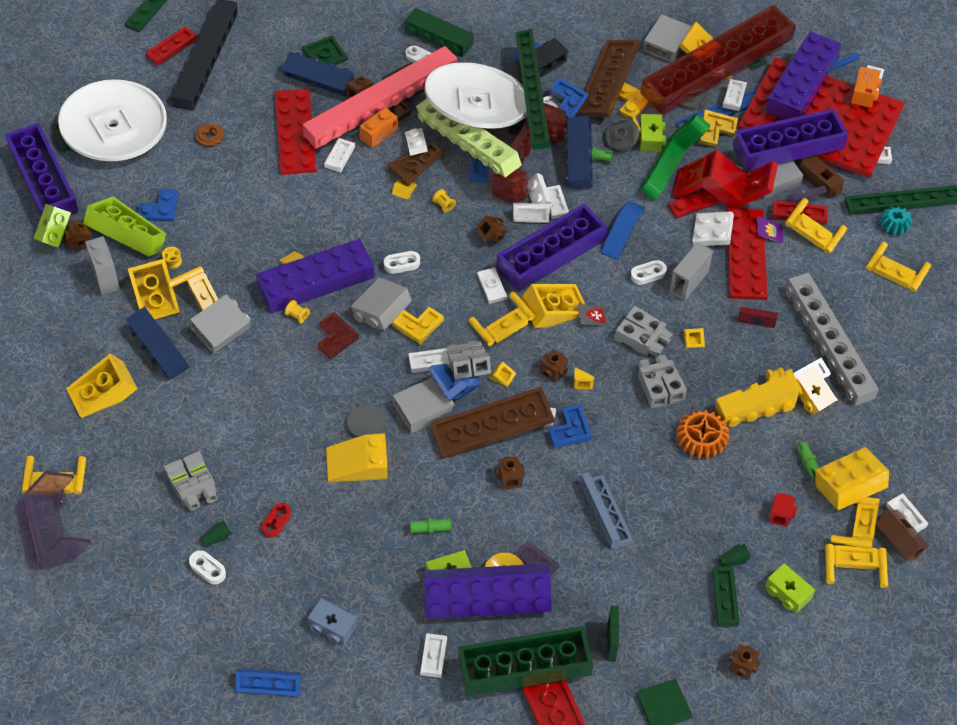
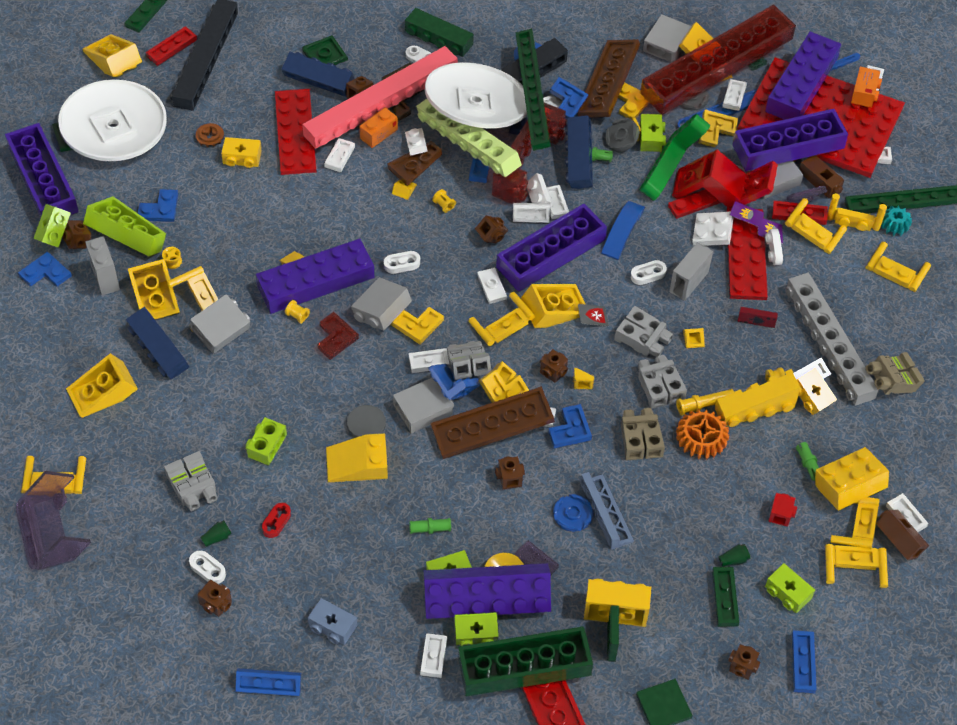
(45, 266): none -> blue plate
(113, 55): none -> yellow slope
(215, 598): none -> reddish brown brick
(241, 152): none -> yellow brick
(269, 442): none -> lime brick
(484, 622): none -> lime brick
(498, 390): none -> yellow plate
(578, 515): none -> blue tile
(631, 599): none -> yellow brick
(642, 435): none -> dark tan hips
(696, 402): none -> yellow pin
(747, 213): none -> dark purple sticker
(775, 254): none -> white plate
(803, 662): none -> blue plate
(855, 219): none -> yellow plate
(895, 374): none -> dark tan hips

